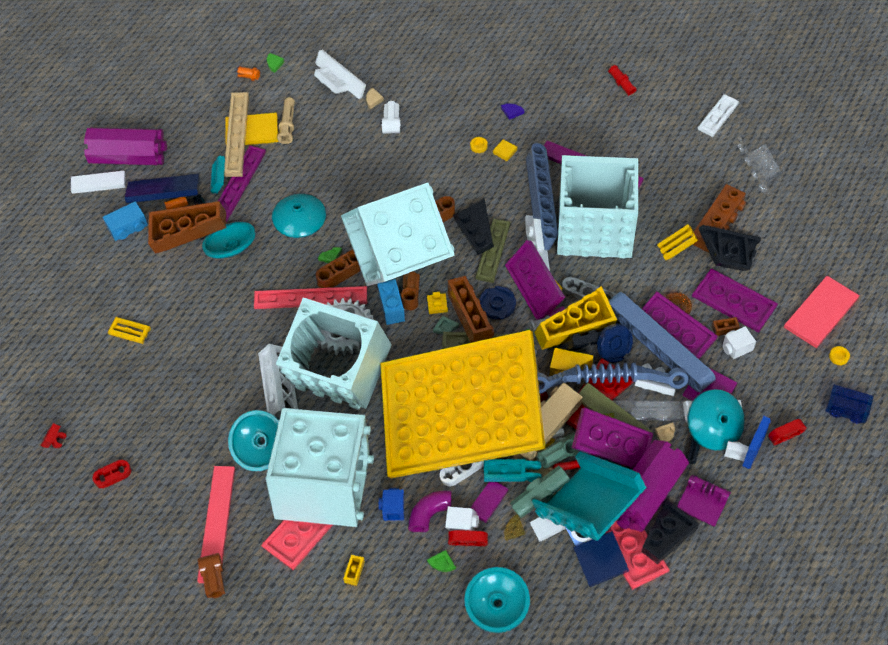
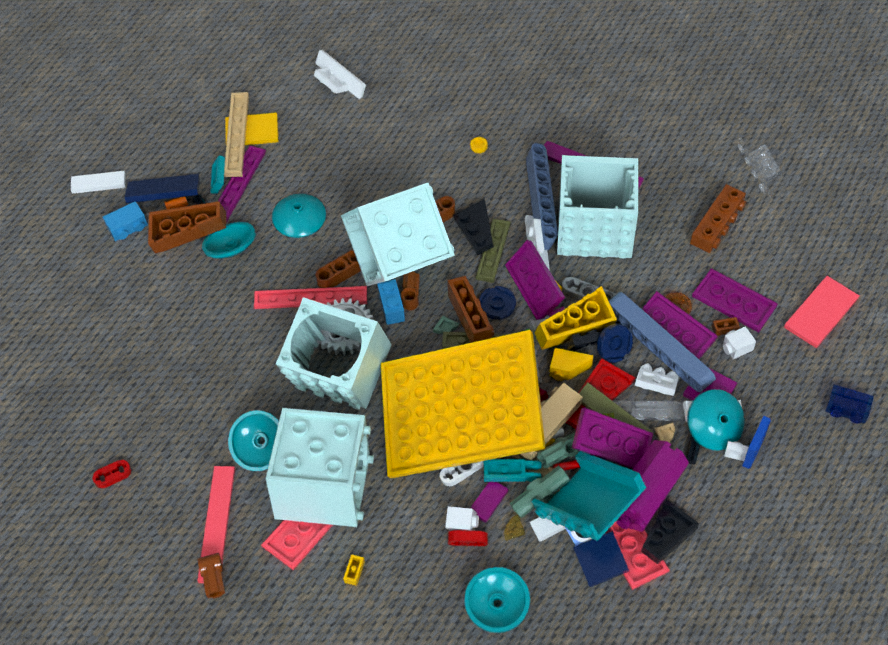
(51, 435): red tile -> none
(125, 146): magenta brick -> none
(143, 335): yellow tile -> none
(252, 74): orange pin -> none
(273, 381): white fence -> none
(274, 62): bright green tile -> none
(286, 126): tan pin -> none
(330, 255): bright green tile -> none
(373, 98): tan tile -> none
(391, 118): white piece -> none
(392, 504): blue brick -> none
(426, 508): magenta cylinder -> none
(437, 303): yellow tile -> none
(442, 562): bright green tile -> none
(505, 150): yellow tile -> none
(512, 110): dark purple tile -> none
(622, 80): red pin -> none
(635, 371): sand blue piece -> none
(675, 240): yellow tile -> none
(703, 500): magenta hinge -> none
(718, 115): white tile -> none
(730, 248): black wing -> none
(787, 431): red beam -> none
(839, 355): yellow tile -> none

